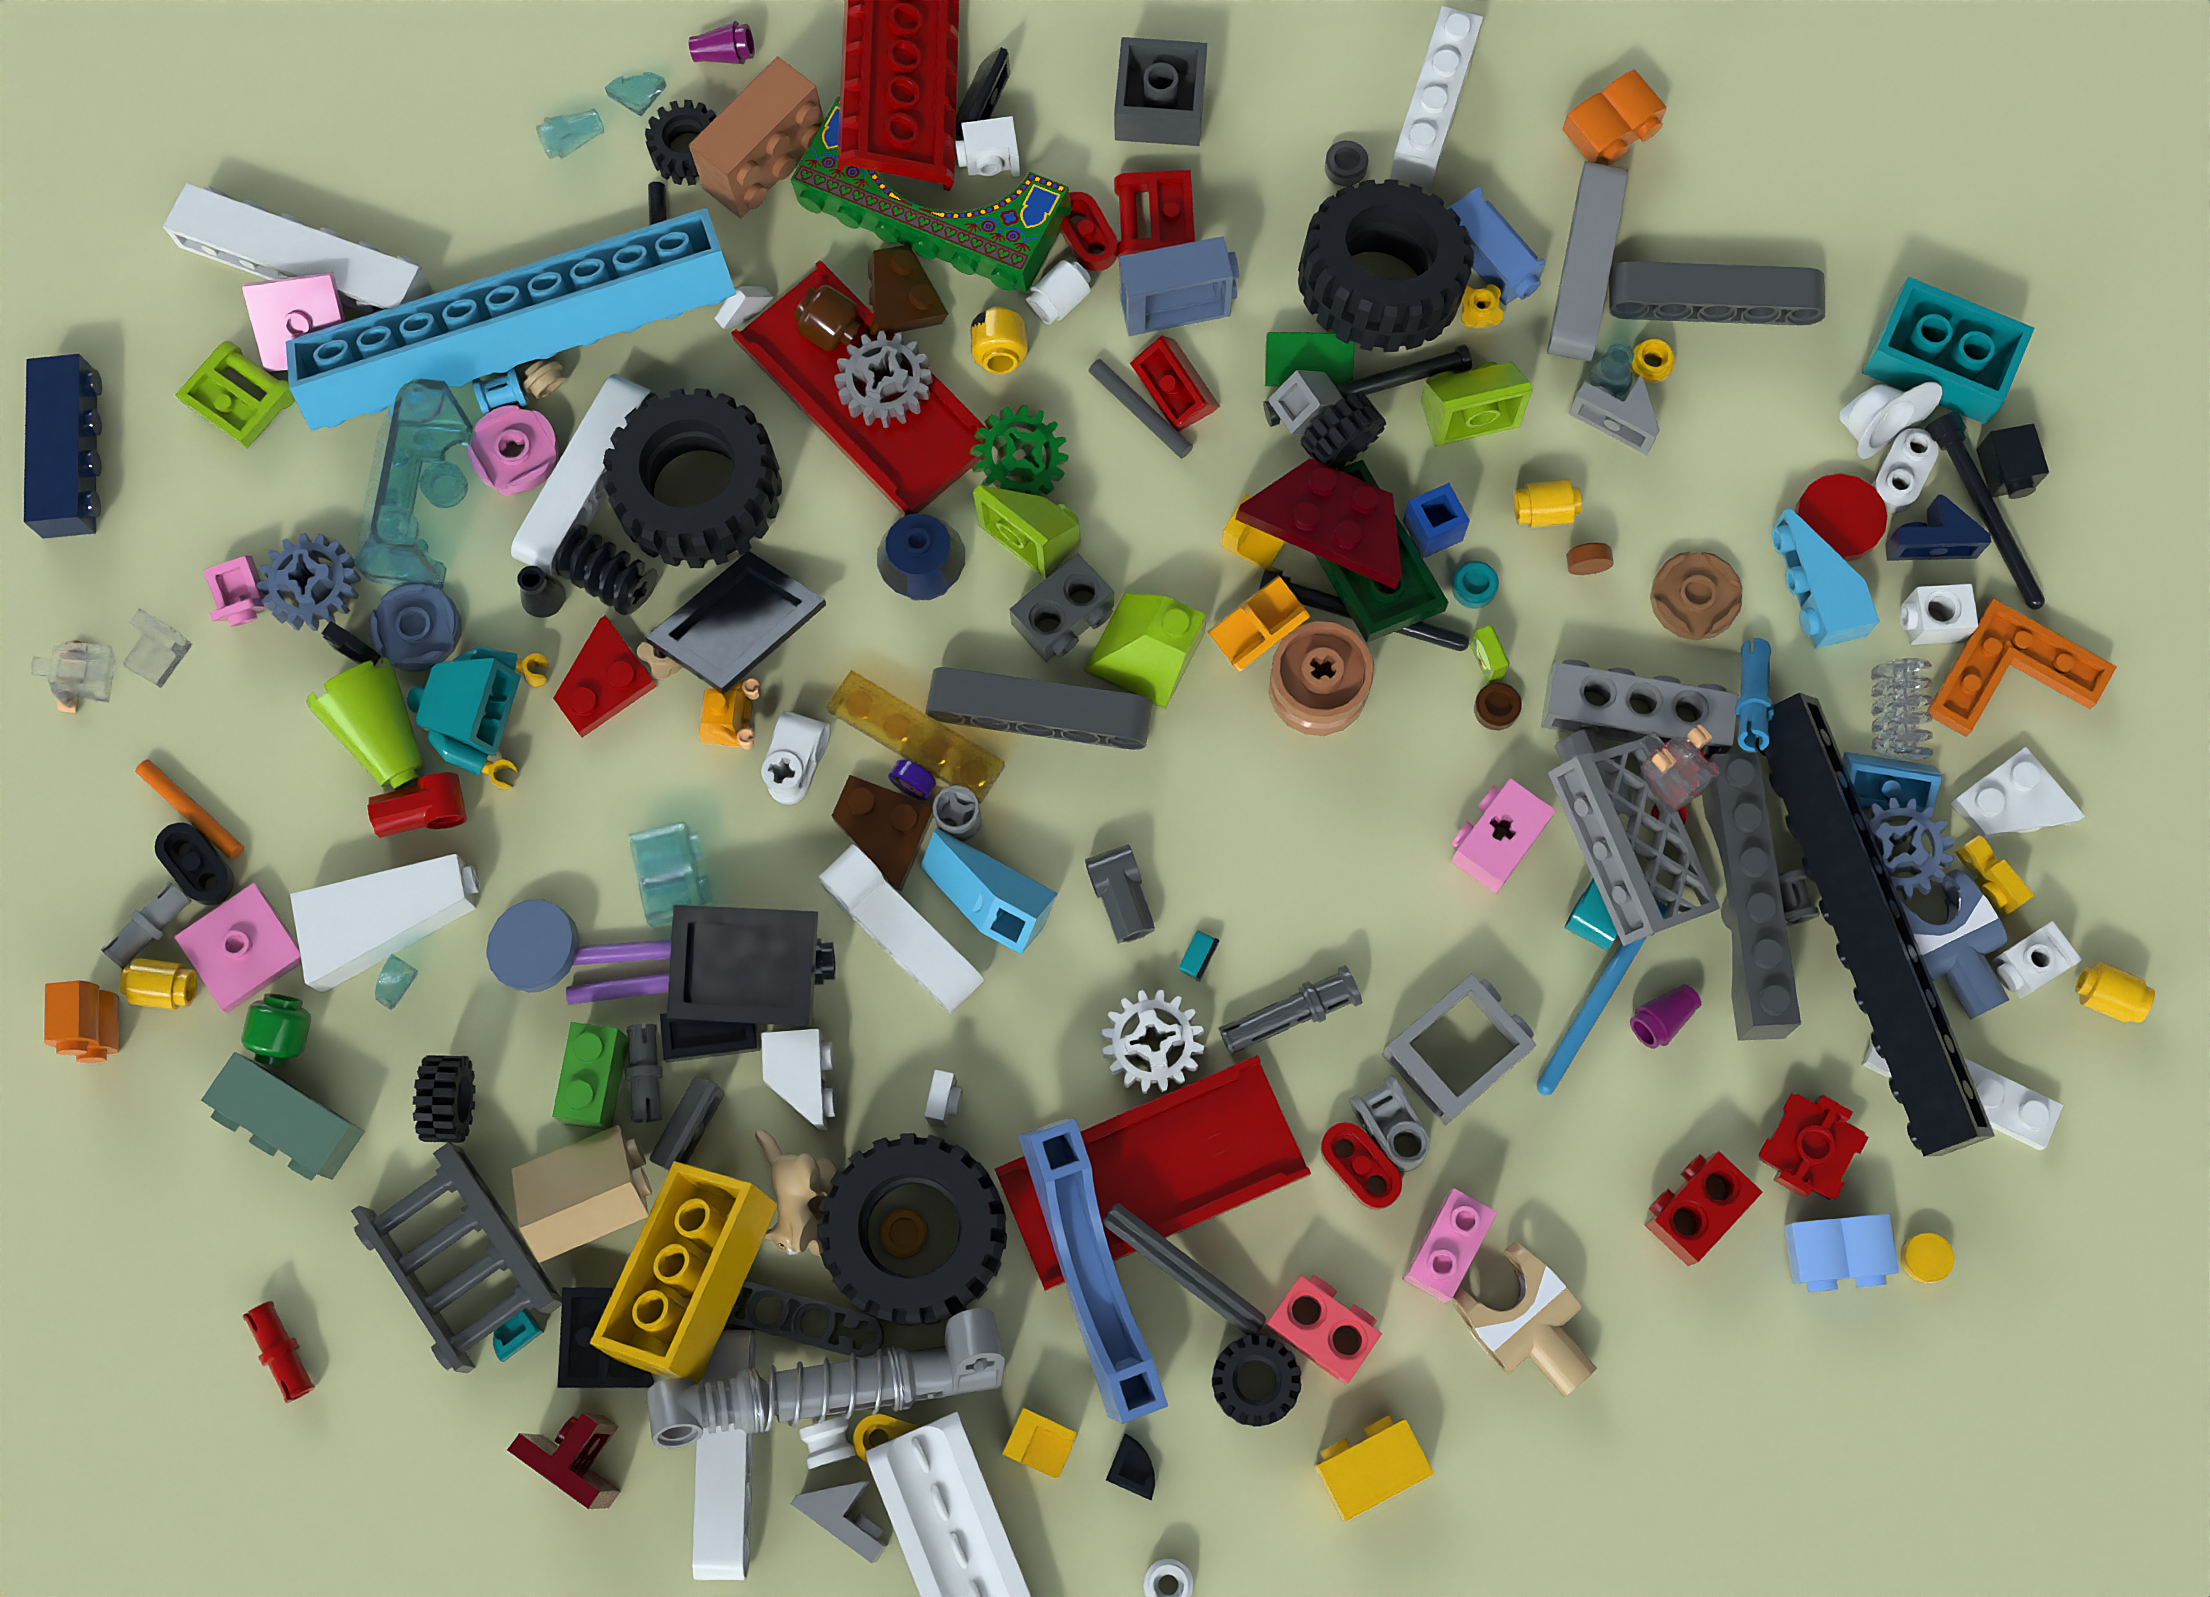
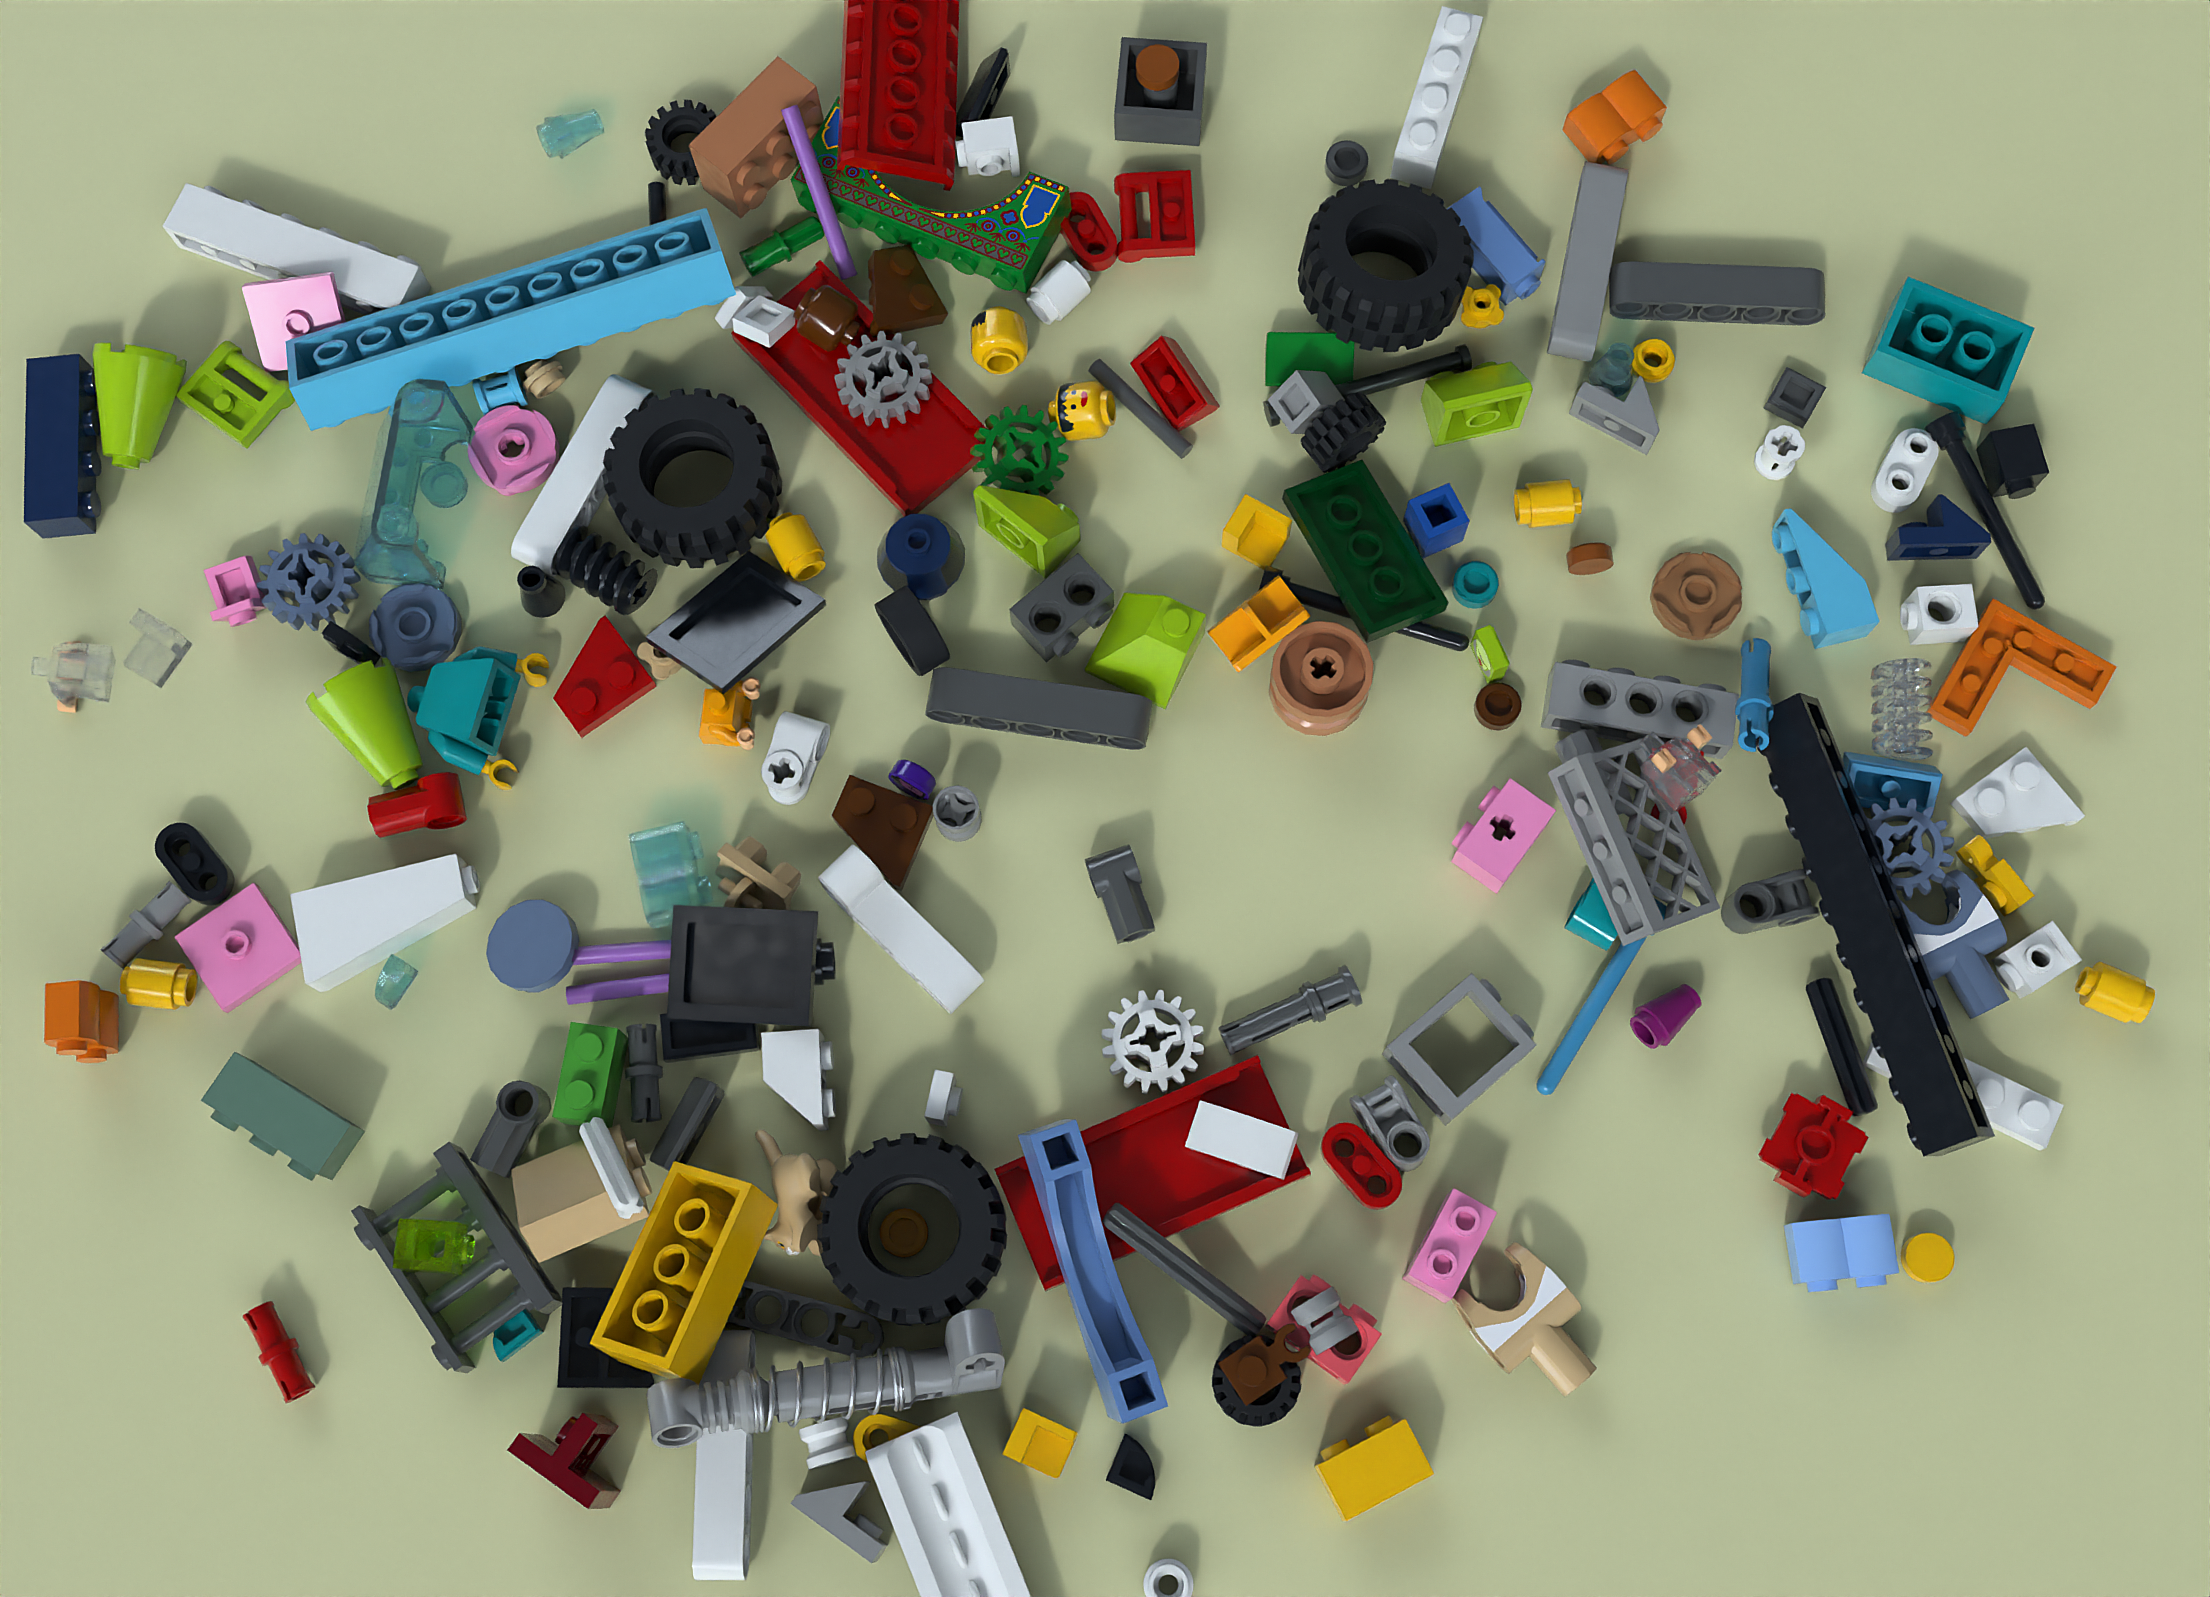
(134, 399): none -> lime cone
(189, 809): orange bar -> none
(276, 1028): green head -> none
(416, 1246): none -> clear neon green brick
(444, 1098): black tyre -> none
(507, 1132): none -> dark grey piece
(611, 1168): none -> white axle
(637, 91): clear light blue tile -> none
(724, 44): magenta cone -> none
(749, 883): none -> tan hips
(763, 321): none -> white plate
(781, 245): none -> green axle
(795, 546): none -> yellow brick
(819, 192): none -> medium lavender bar
(912, 631): none -> black tyre
(915, 735): clear yellow plate -> none
(988, 892): medium azure slope -> none
(1083, 410): none -> yellow head
(1157, 67): none -> dark orange tile
(1177, 285): sand blue window -> none
(1198, 955): teal piece -> none
(1241, 1139): none -> white slope
(1257, 1367): none -> reddish brown plate
(1331, 518): dark red wing -> none
(1332, 1329): none -> light grey wheel
(1710, 1216): red brick -> none
(1761, 957): dark grey arch -> none
(1790, 451): none -> white bush
(1794, 397): none -> dark grey tile
(1841, 1046): none -> black axle
(1844, 514): red tile -> none
(1885, 412): white piece -> none

